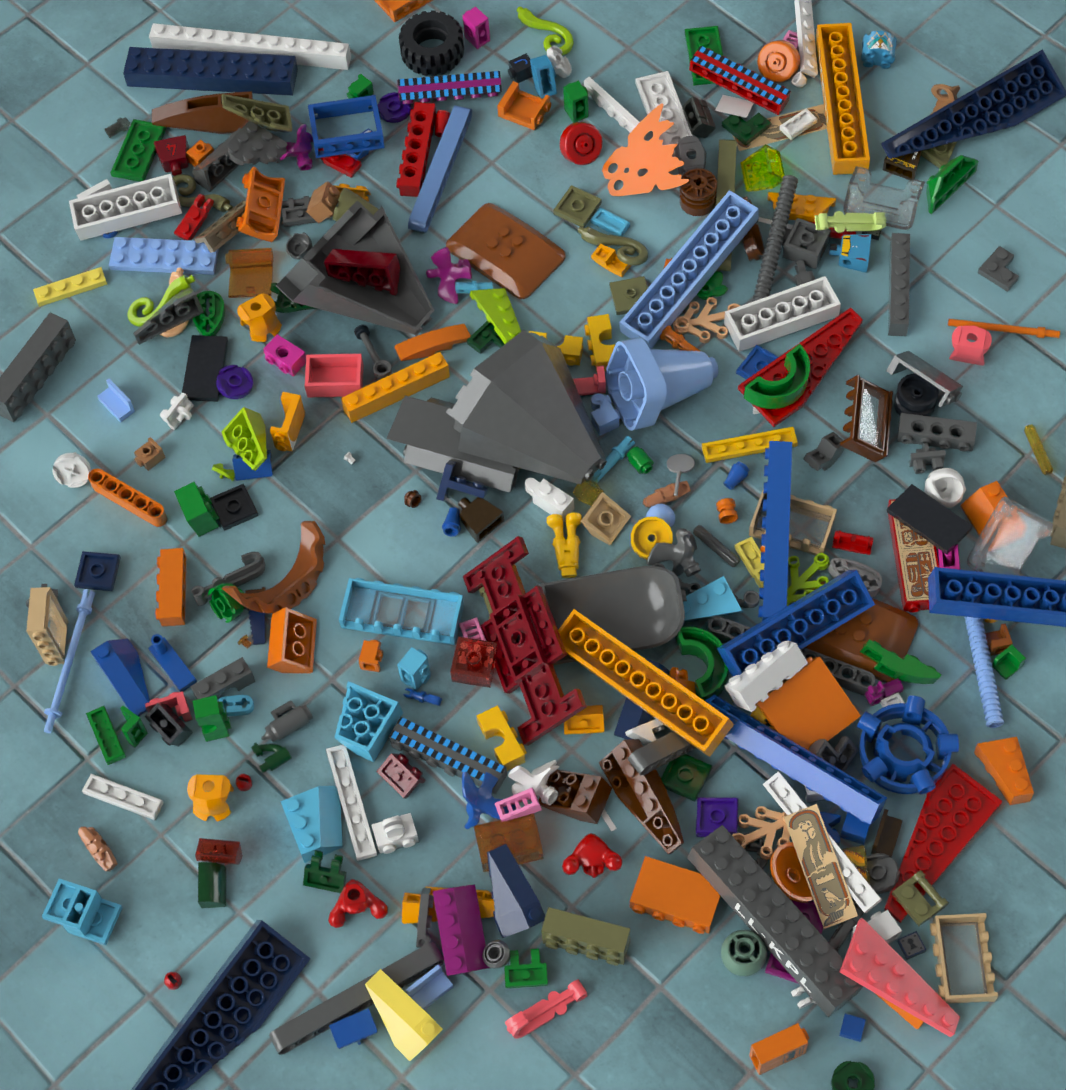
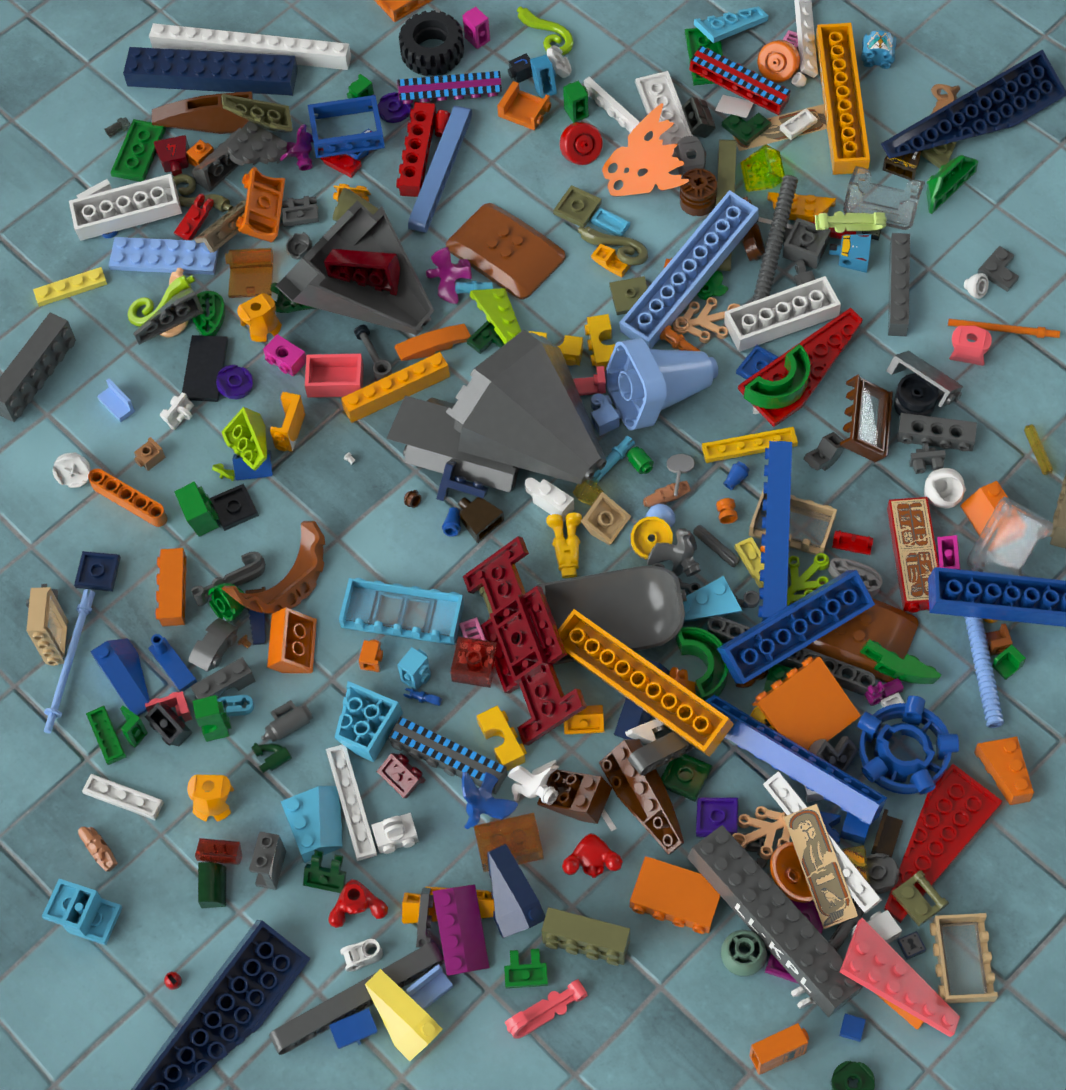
(209, 652): none -> dark grey brick
(242, 785): red hinge -> none
(268, 860): none -> dark grey panel
(323, 202): medium nougat brick -> none
(360, 956): none -> white piece
(496, 954): flat silver cone -> none
(520, 811): bright pink slope -> none
(730, 23): none -> medium azure wing
(765, 675): white wedge -> none
(929, 519): black tile -> none
(977, 285): none -> white brick

